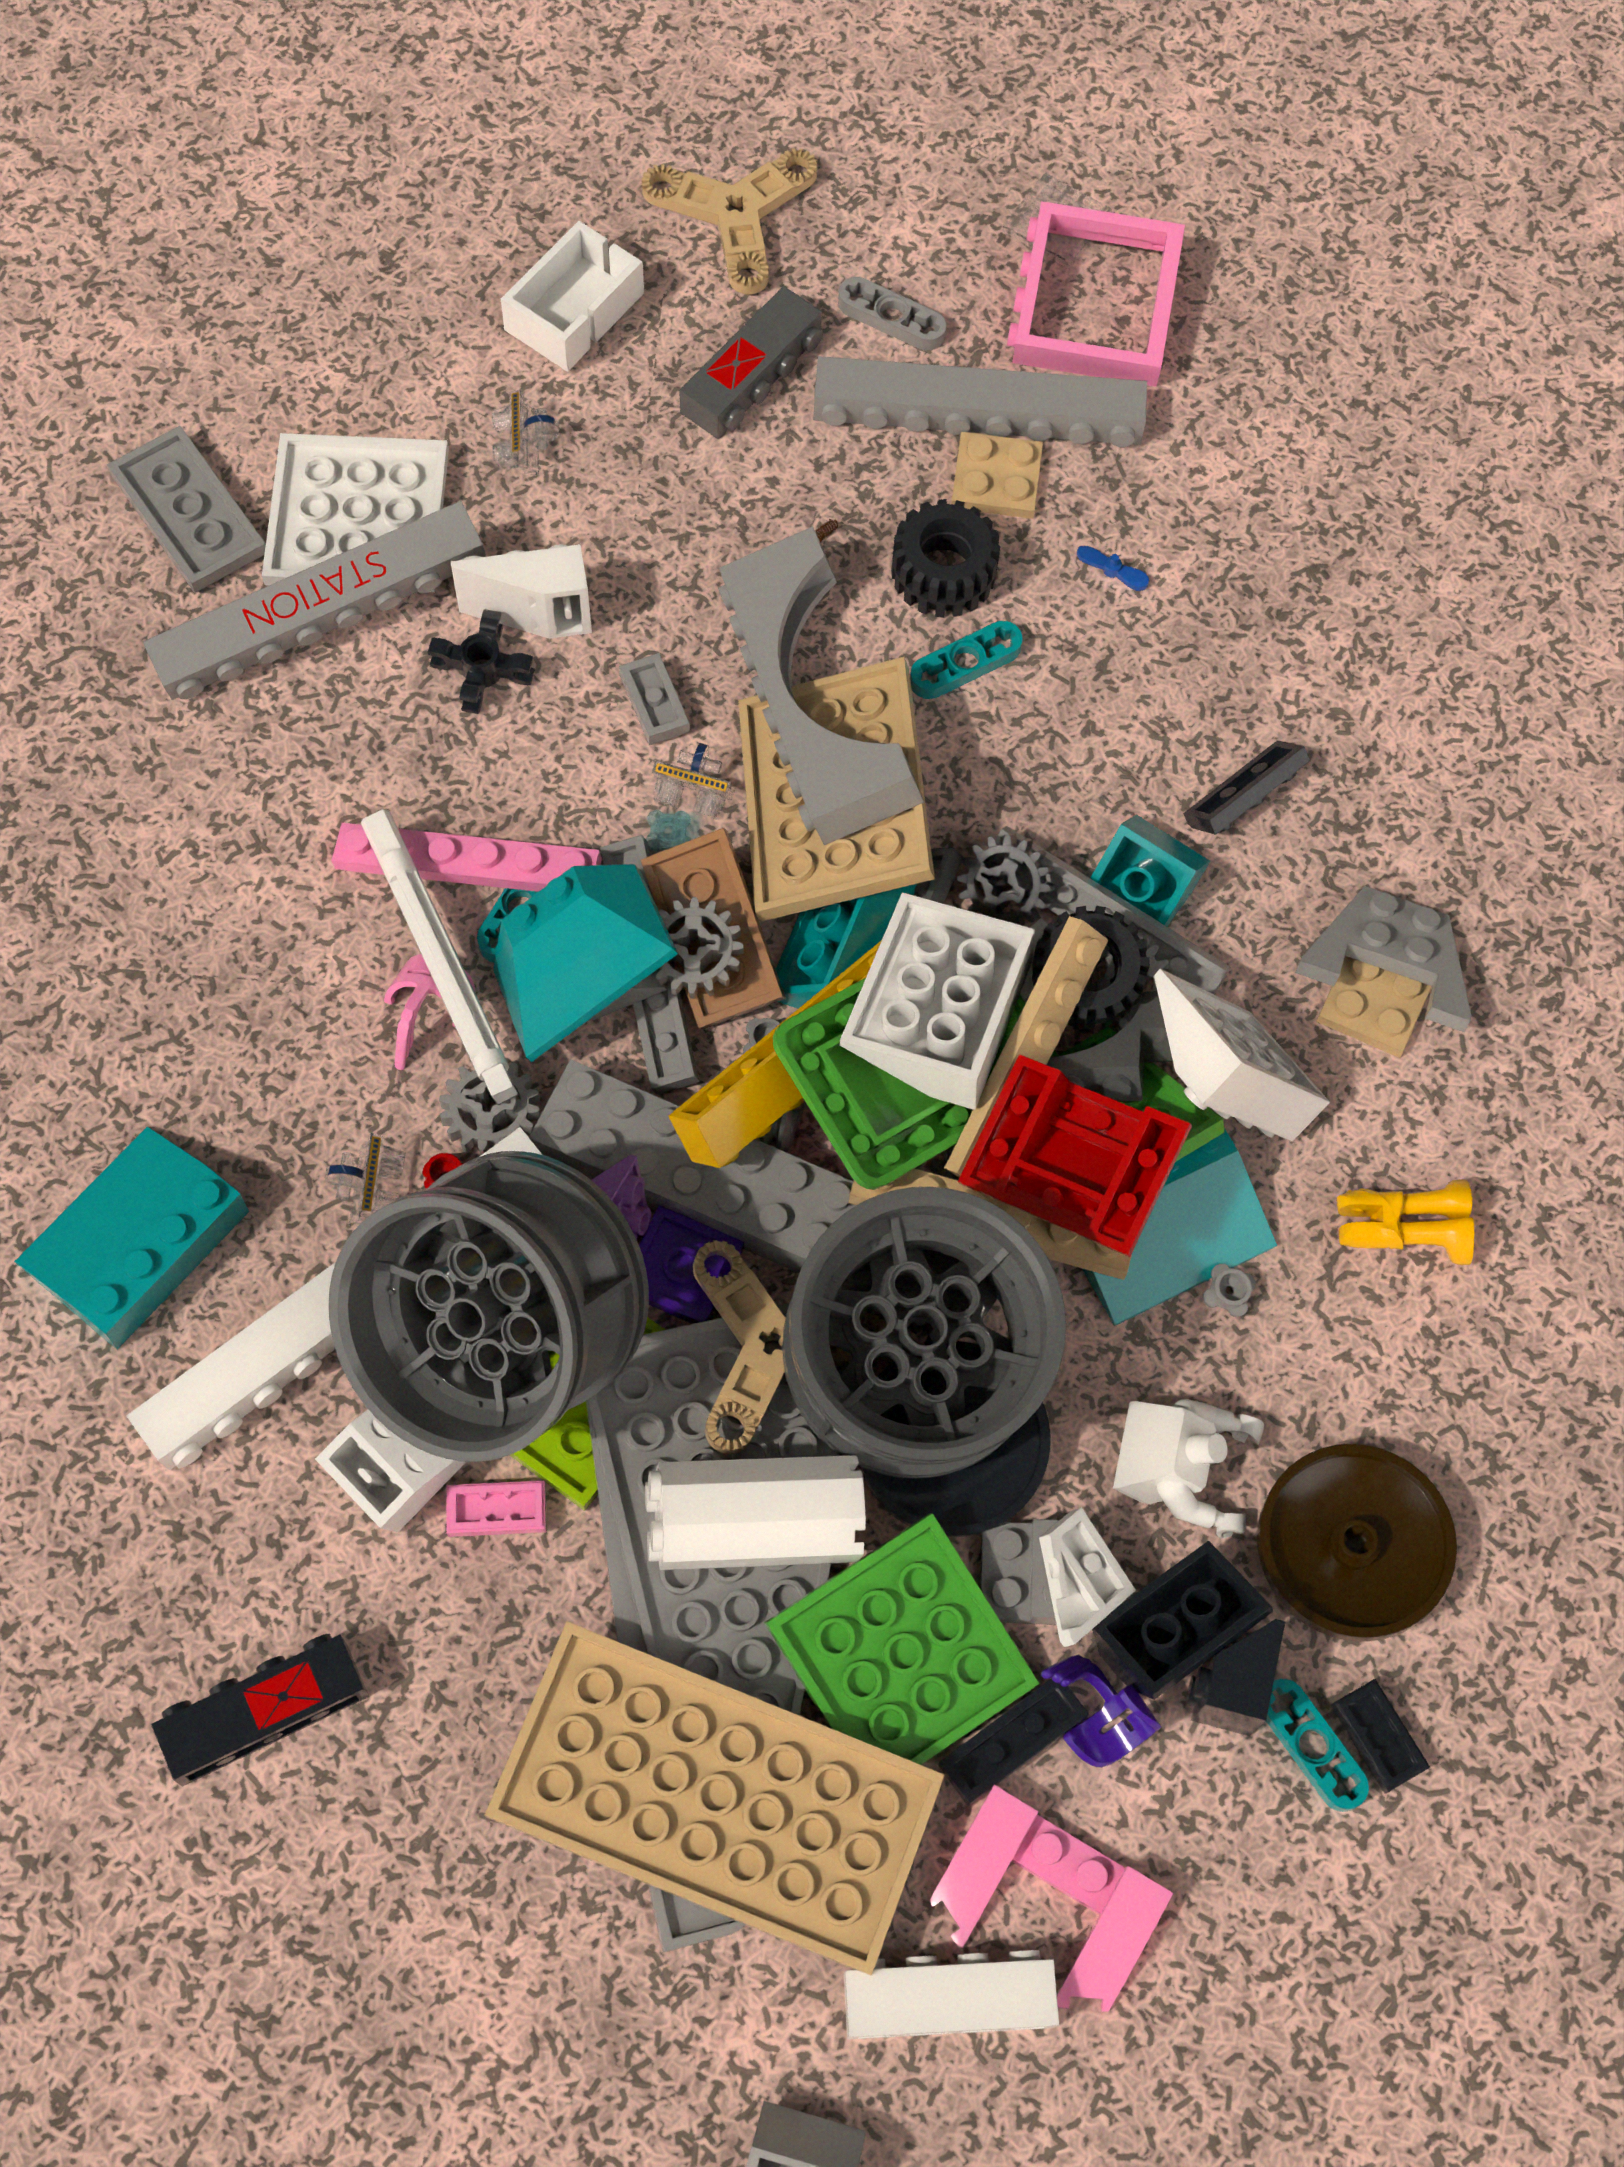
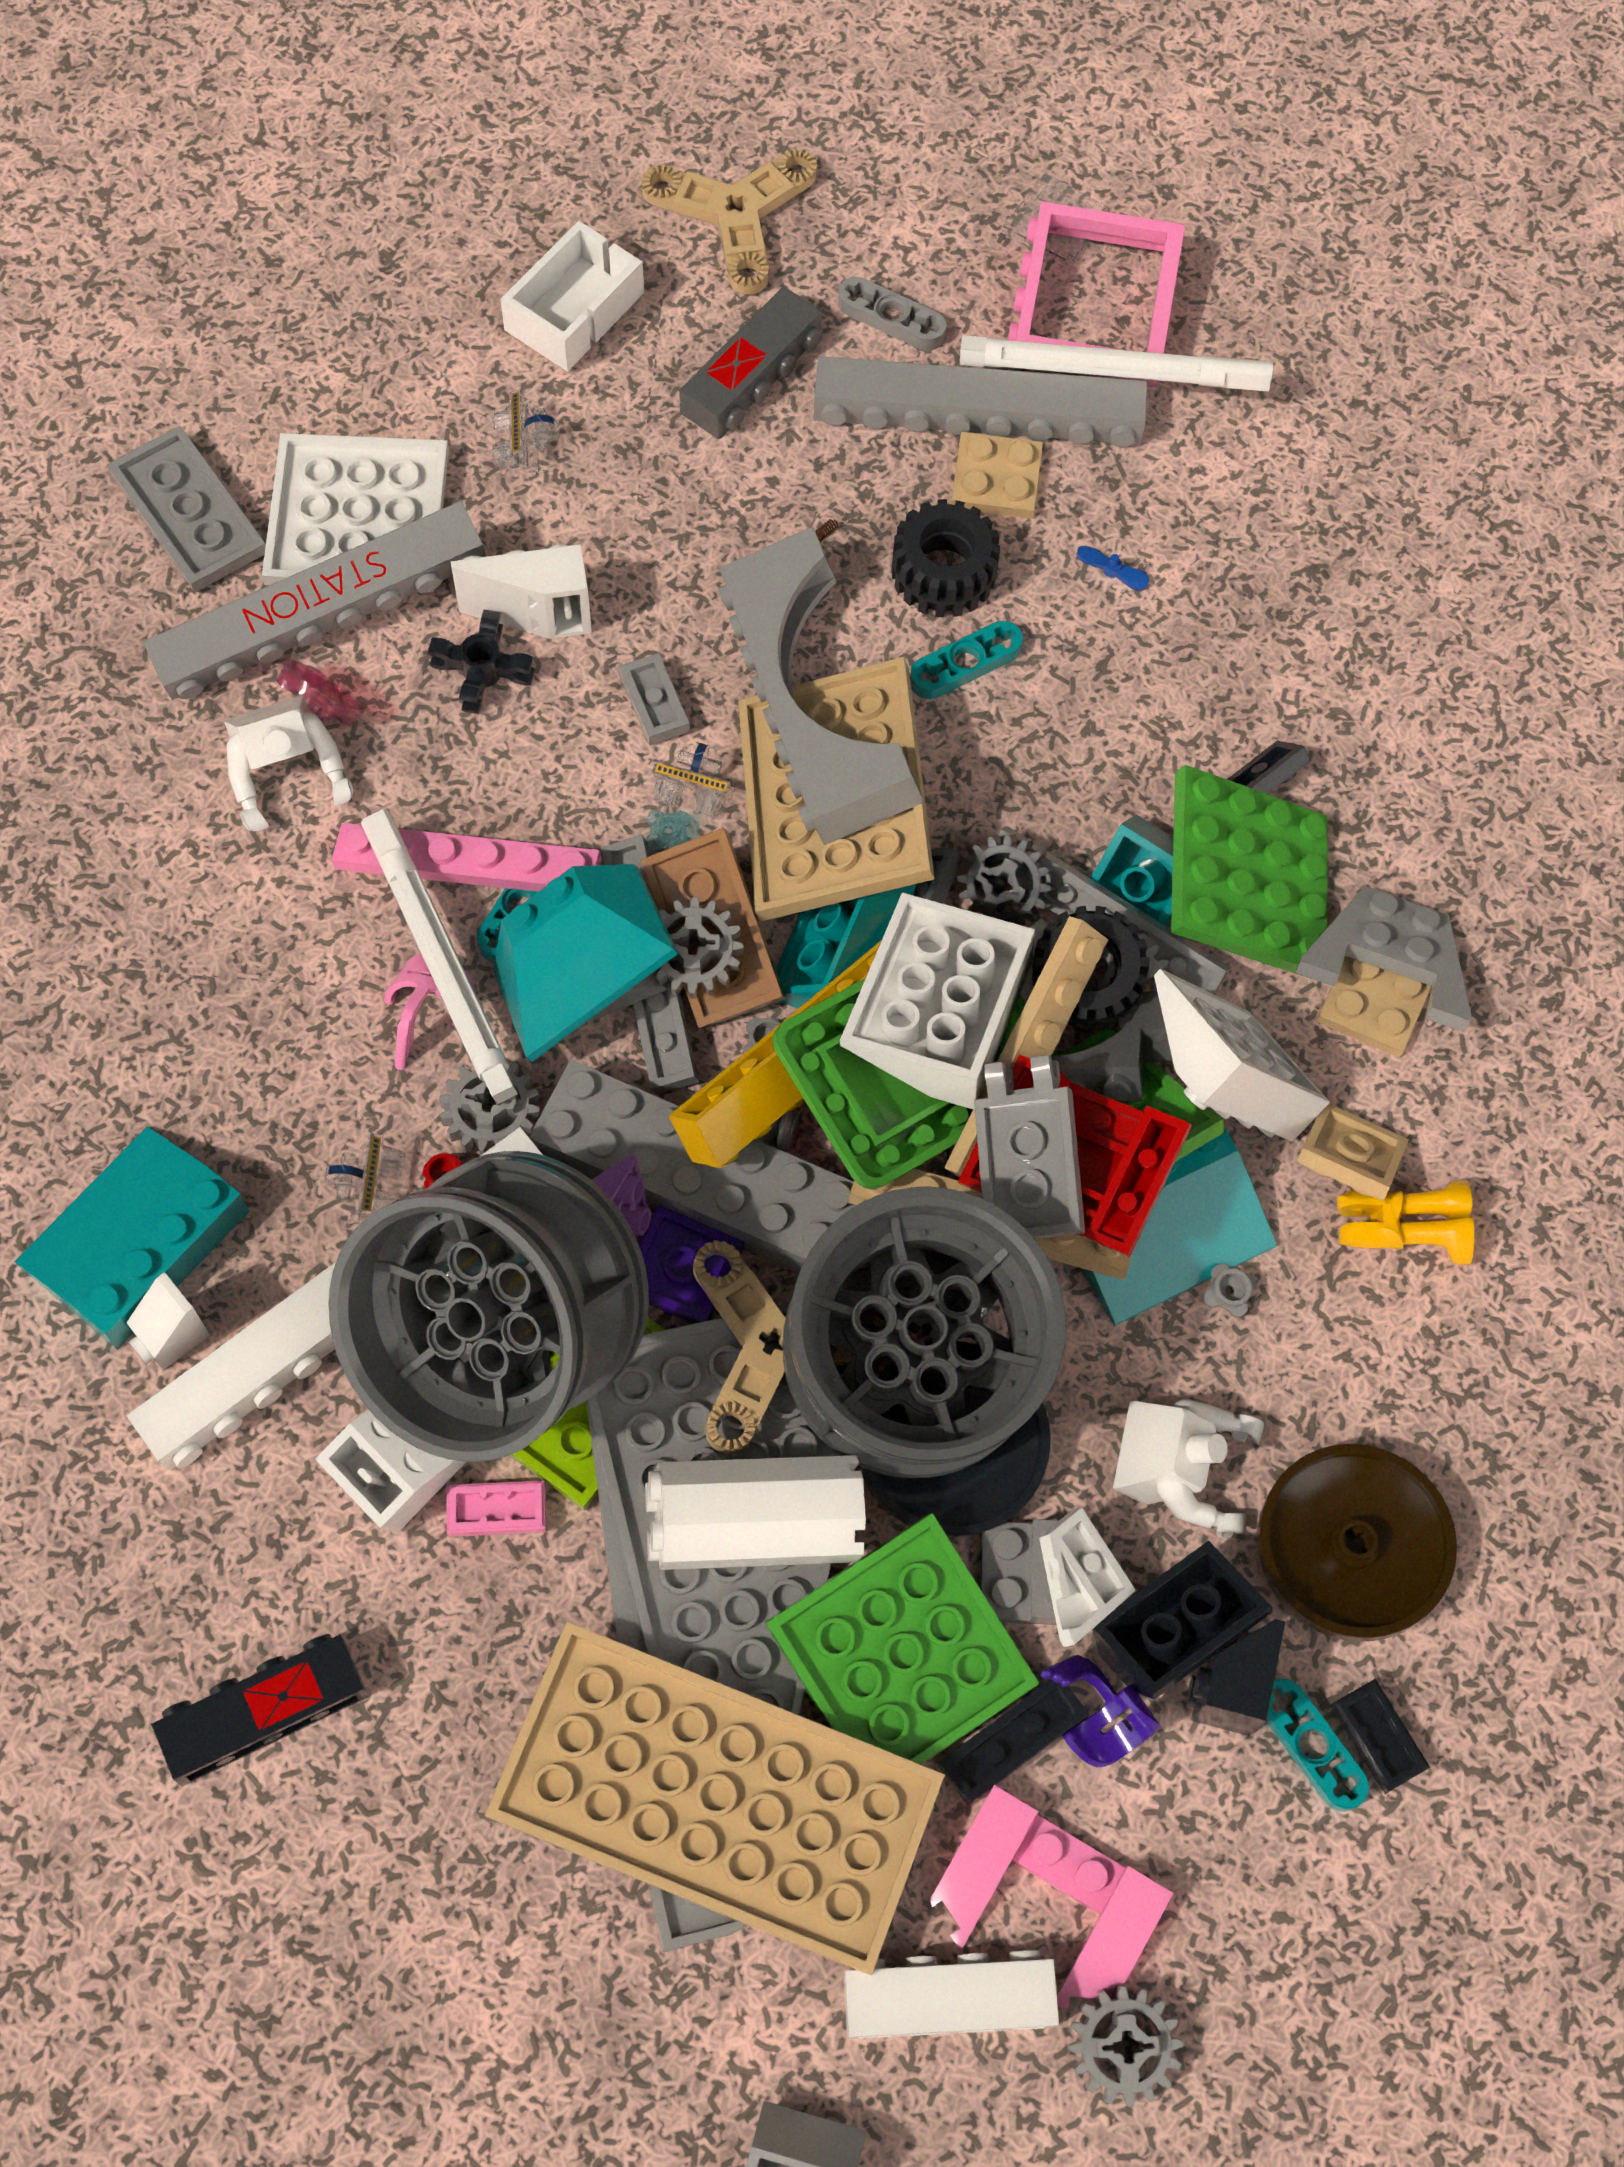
(165, 1324): none -> white slope
(273, 736): none -> white torso
(324, 695): none -> clear pink piece
(1030, 1149): none -> light grey tile
(1117, 363): none -> white piece
(1127, 2070): none -> light grey gear
(1247, 870): none -> bright green plate
(1353, 1151): none -> tan plate

